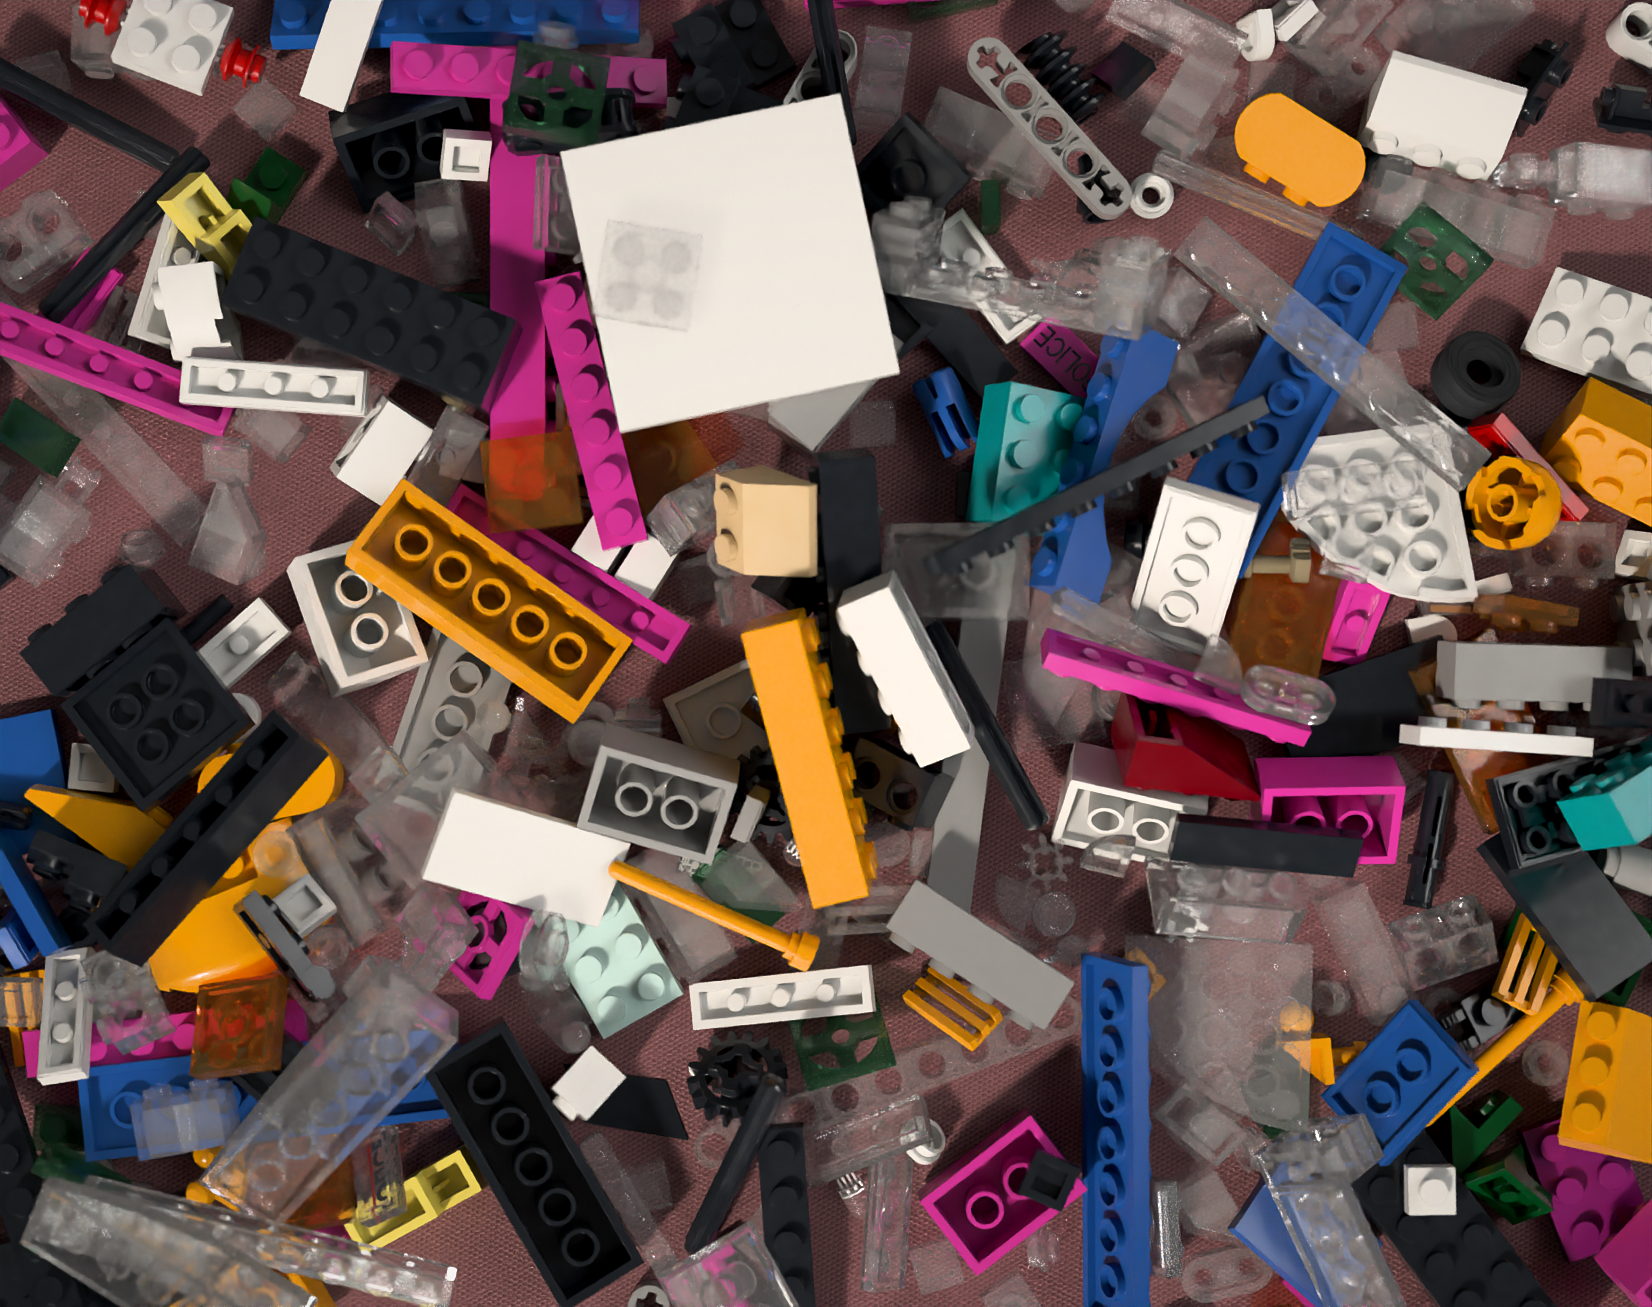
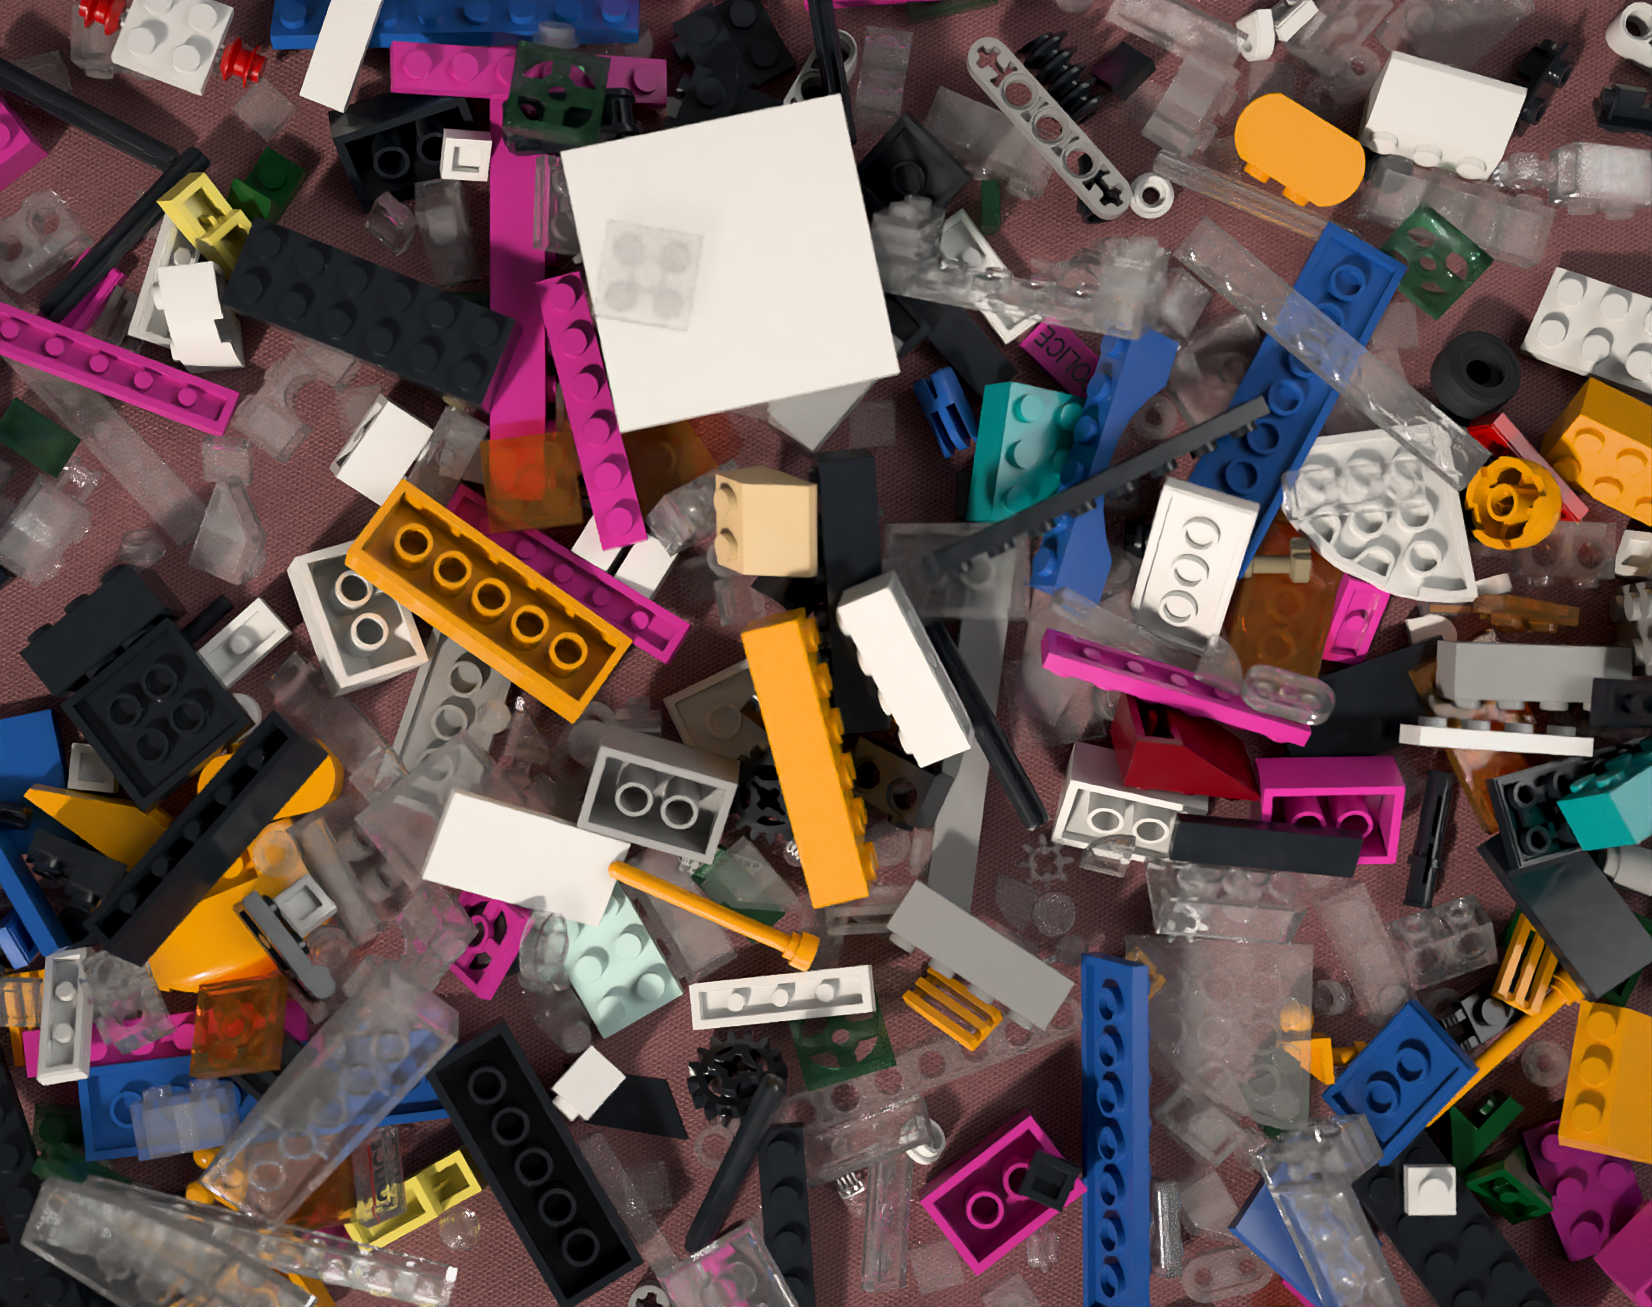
(274, 386): white tile -> none
(459, 1228): none -> clear plate
(751, 814): light grey tile -> none
(1348, 554): clear tile -> none

